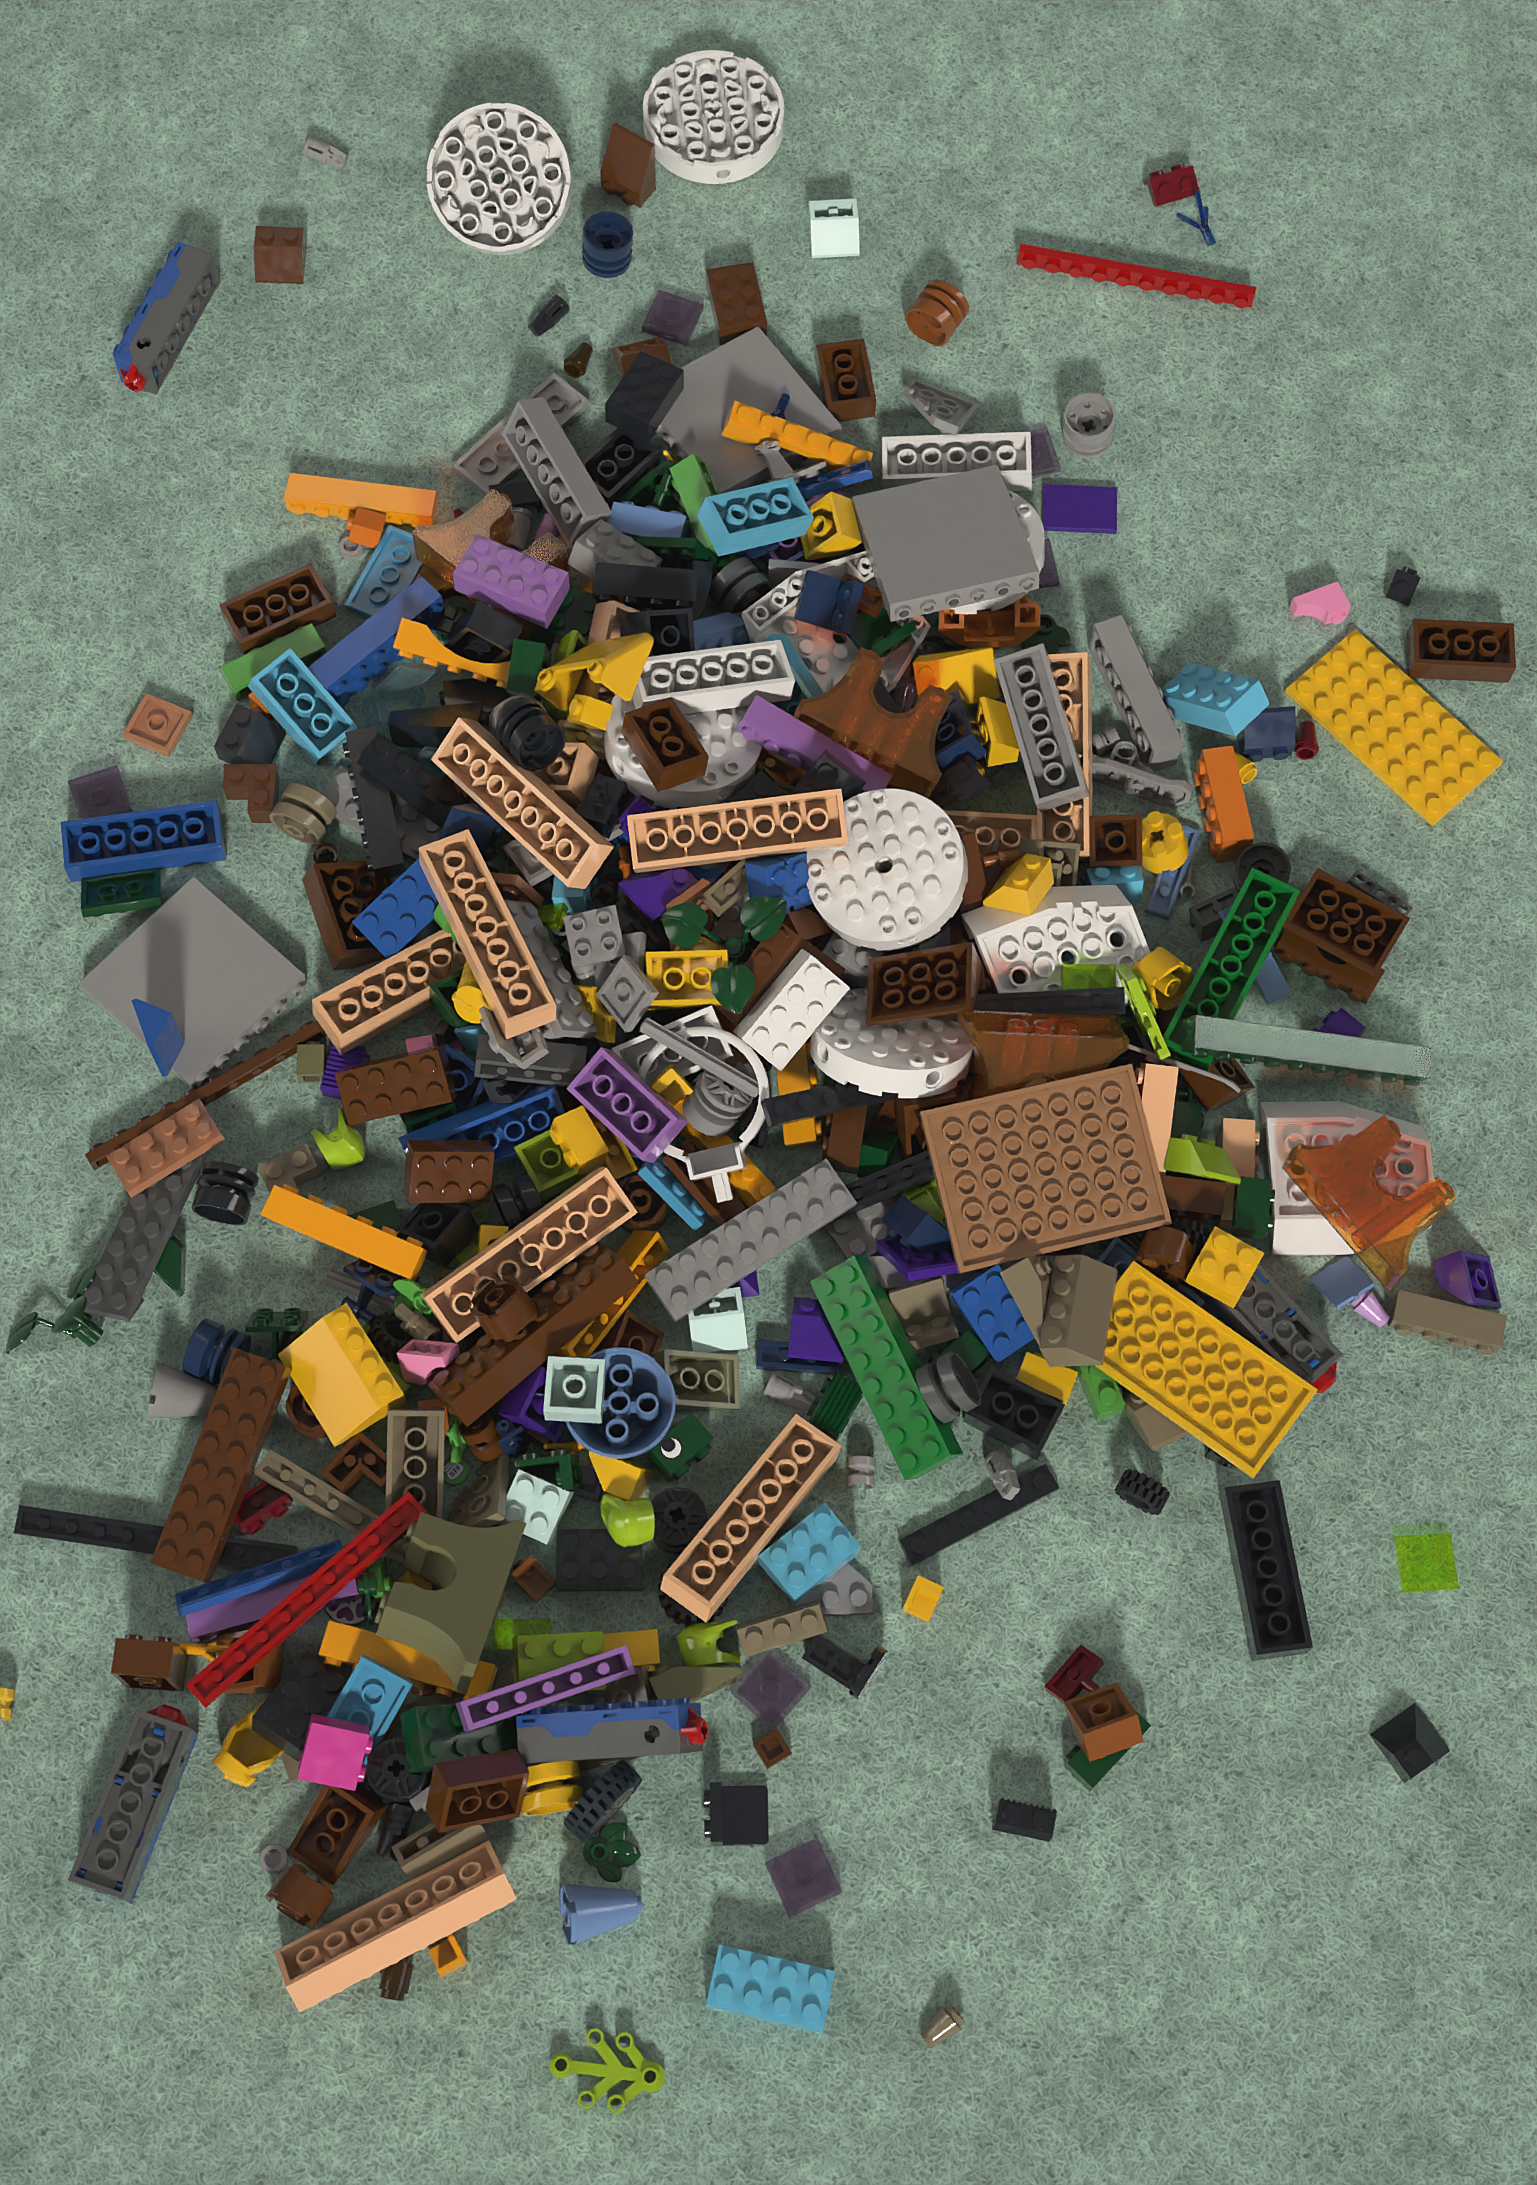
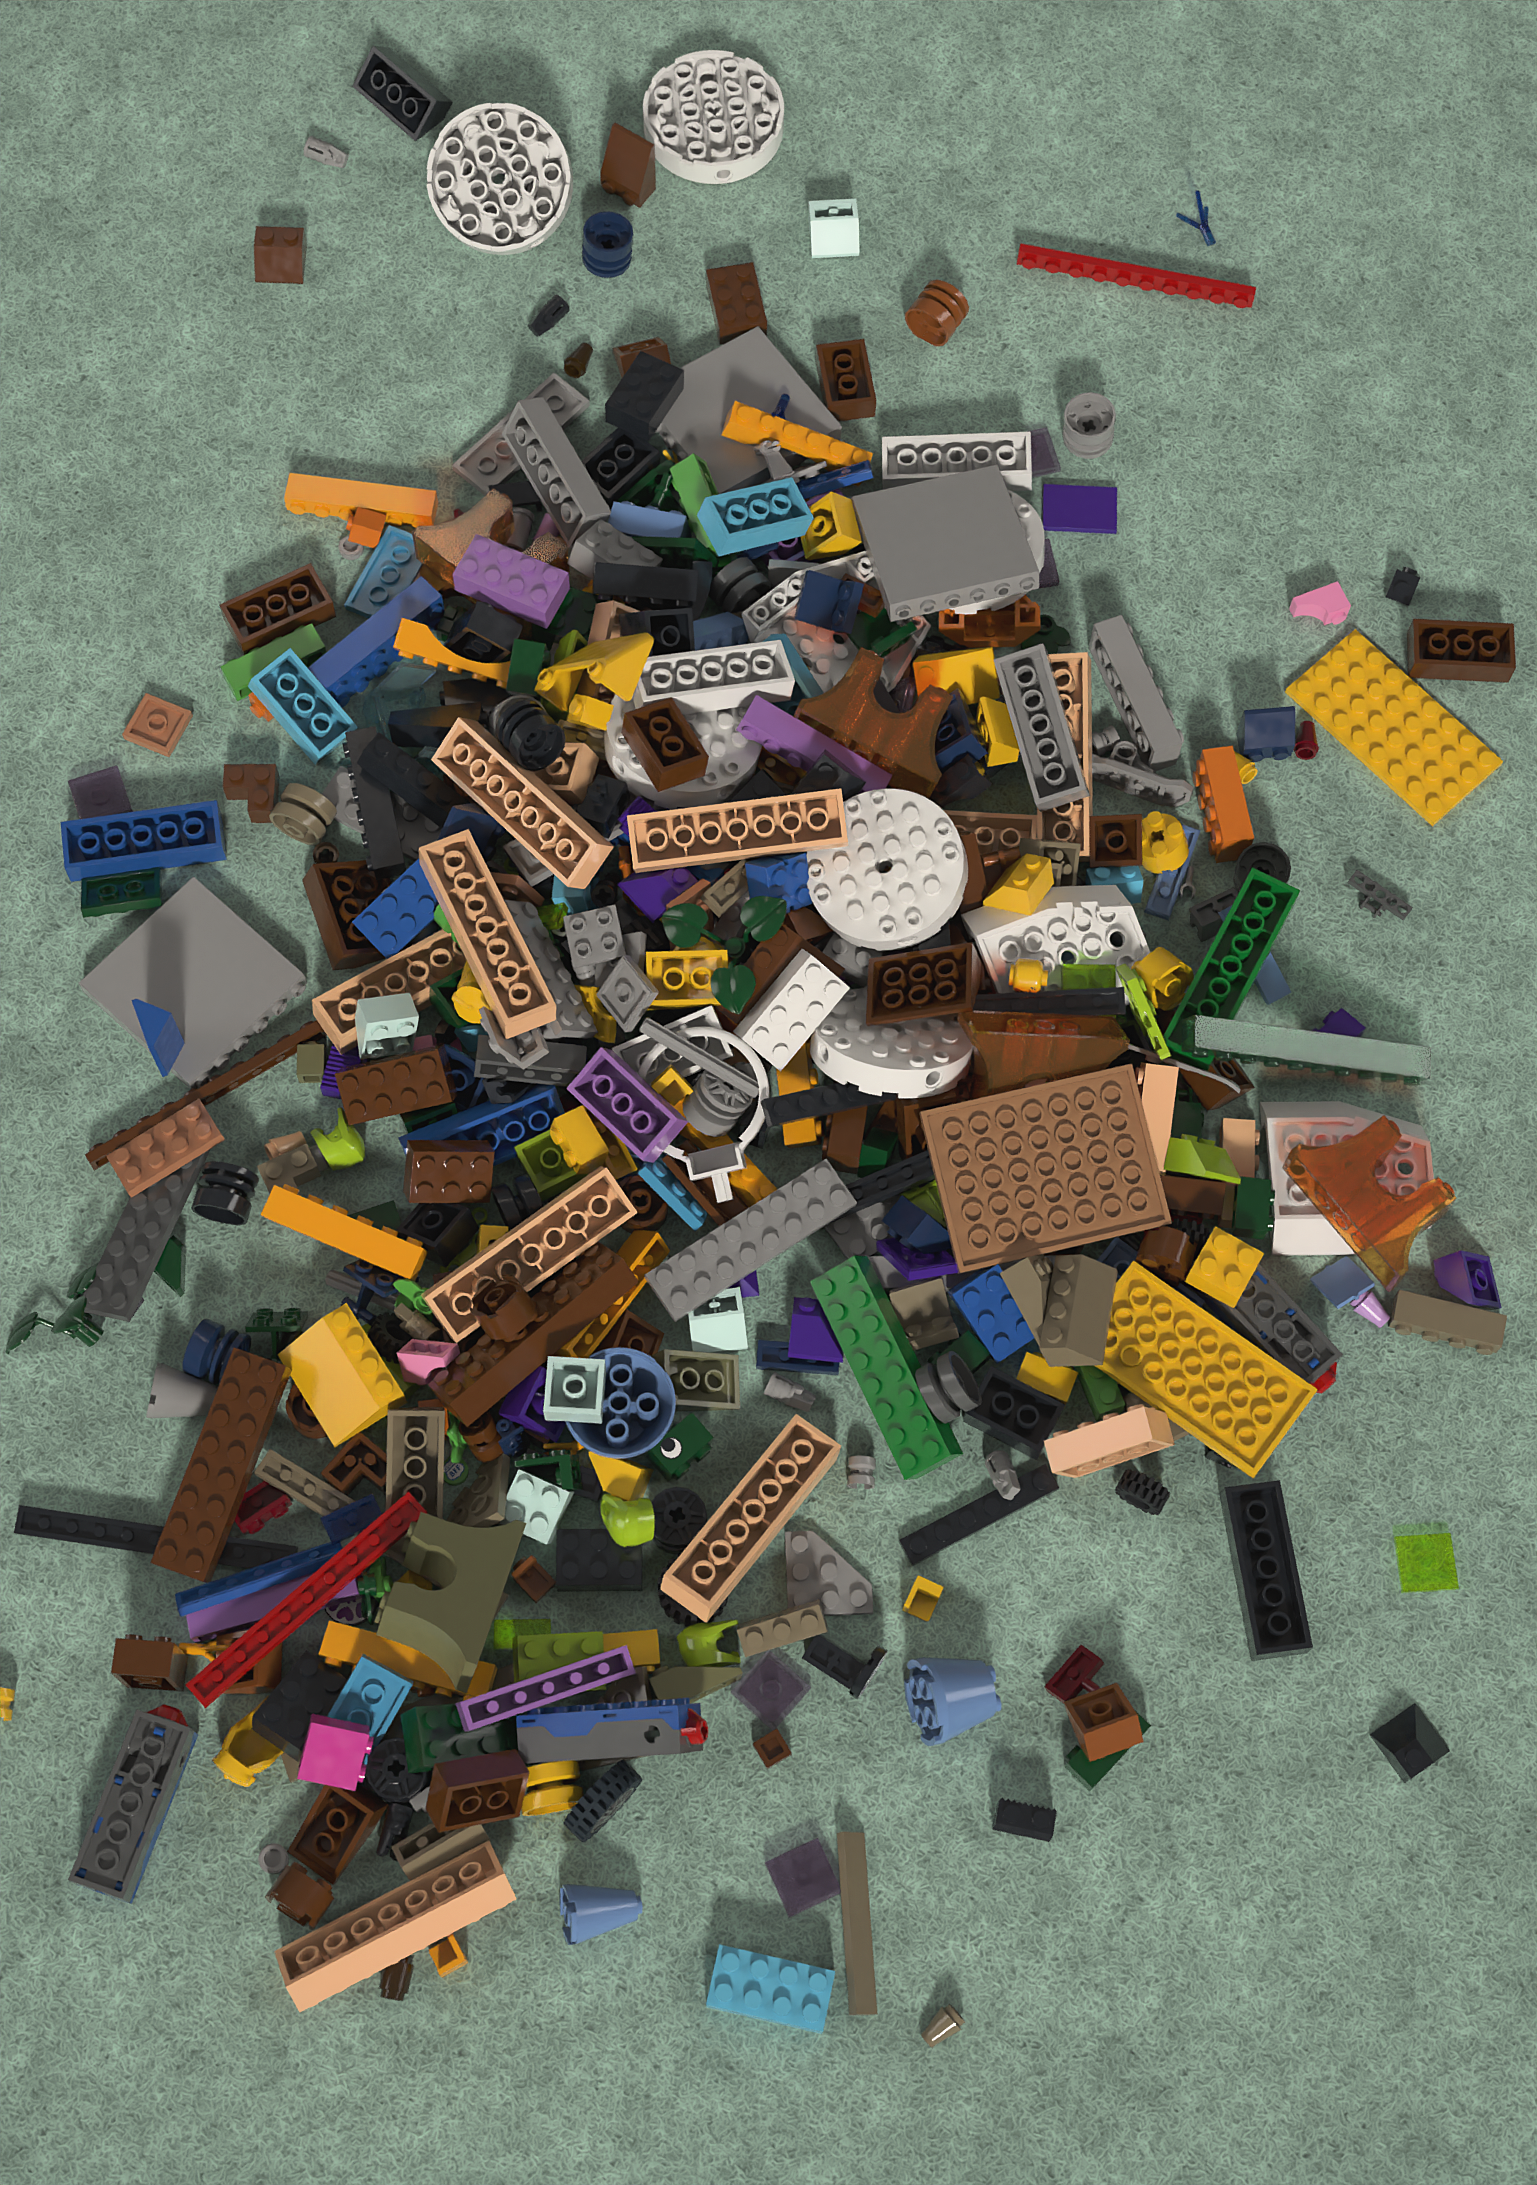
(166, 318): dark grey piece -> none
(248, 738): black slope -> none
(284, 1144): none -> light nougat cone
(351, 1519): none -> clear blue plate
(386, 1025): none -> light aqua slope
(401, 92): none -> black slope
(613, 2072): lime plant -> none
(616, 1852): dark green plate -> none
(672, 317): clear purple plate -> none
(736, 1815): black bracket -> none
(809, 1554): medium azure brick -> none
(836, 1405): dark green brick -> none
(856, 1923): none -> dark tan tile
(940, 407): light grey plate -> none
(949, 1696): none -> medium blue cone
(1027, 975): none -> yellow head
(1108, 1441): none -> light nougat brick
(1172, 185): dark red bracket -> none
(1214, 698): medium azure brick -> none
(1345, 977): reddish brown arch -> none
(1346, 922): reddish brown slope -> none

